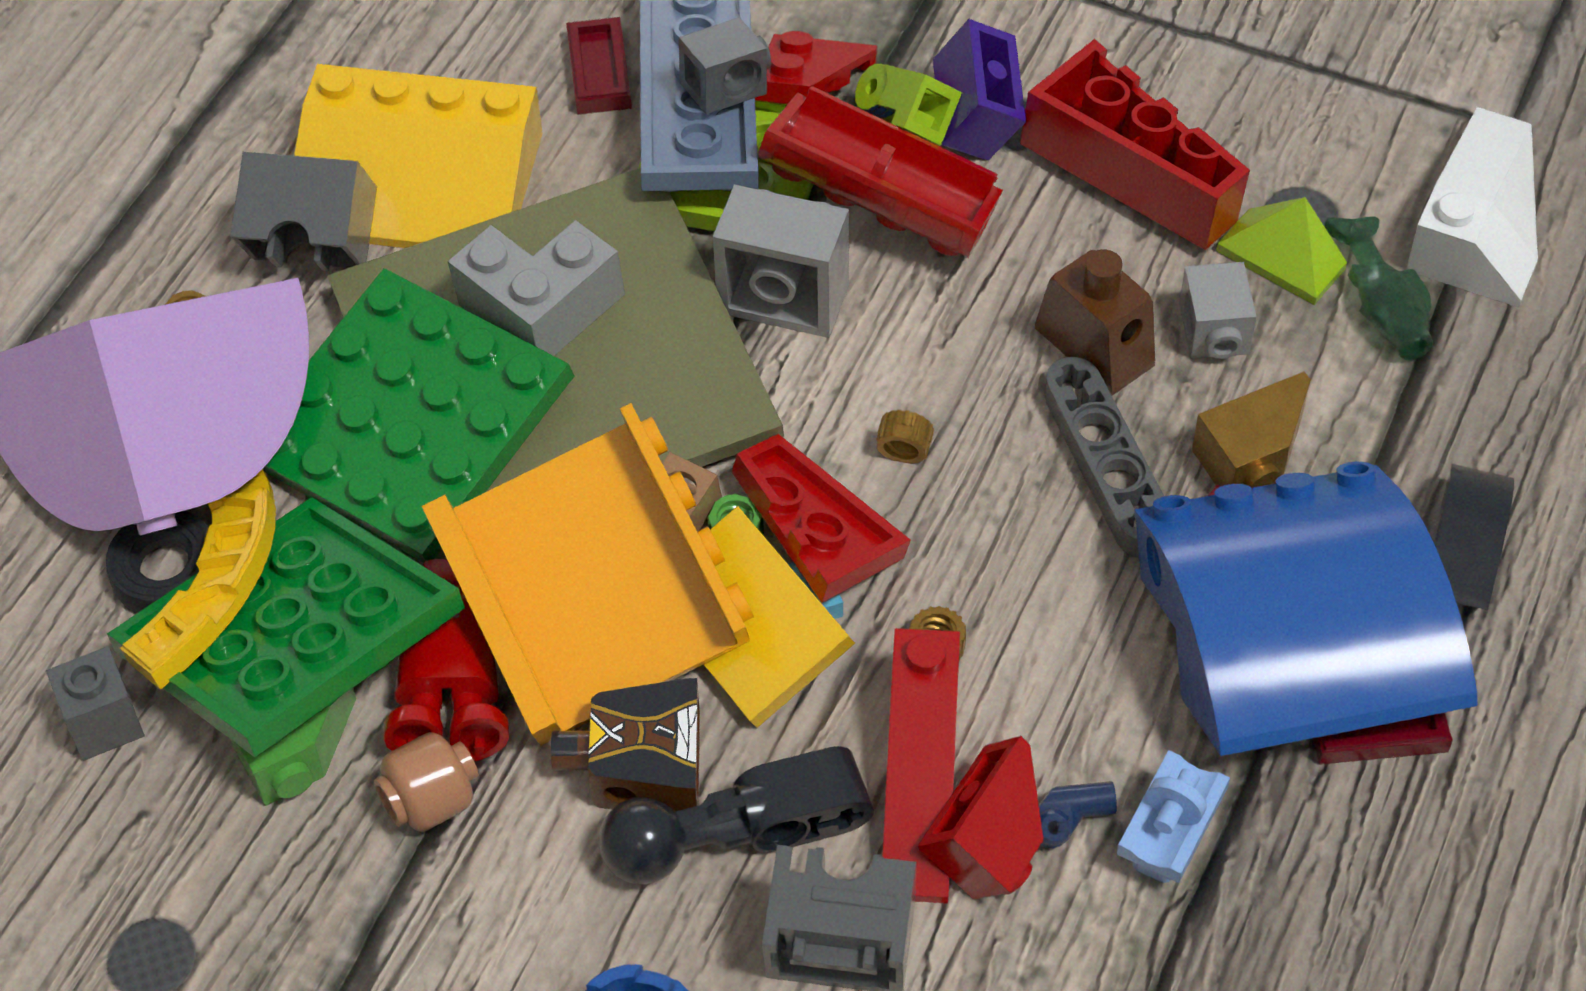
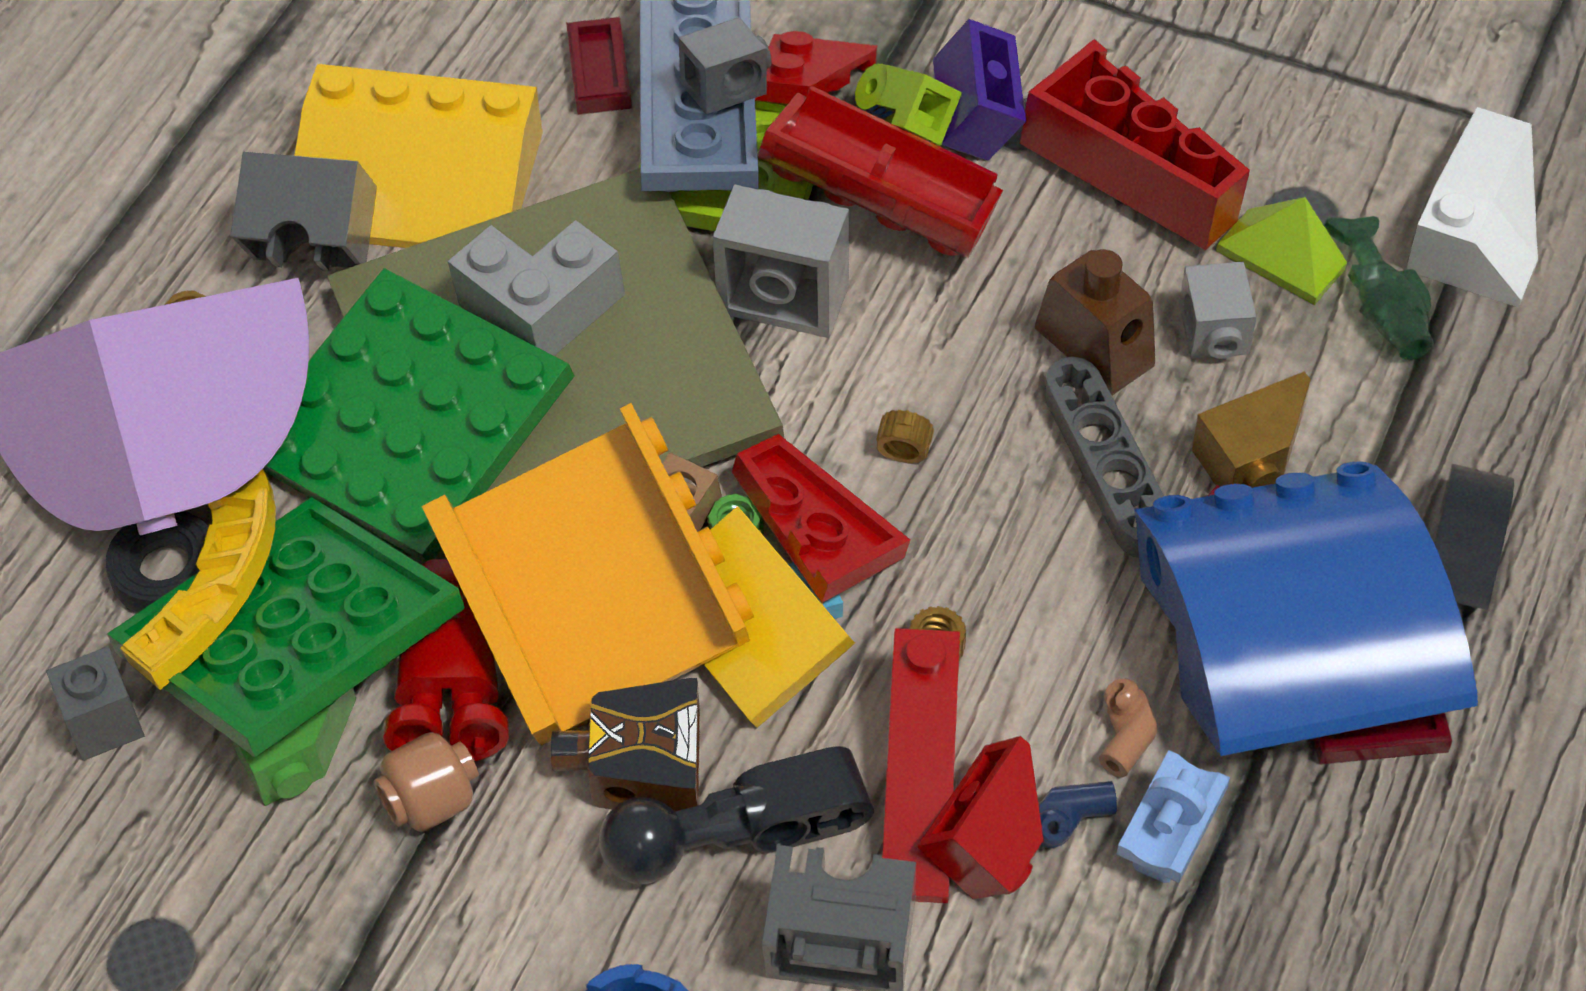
(1132, 723): none -> nougat arm

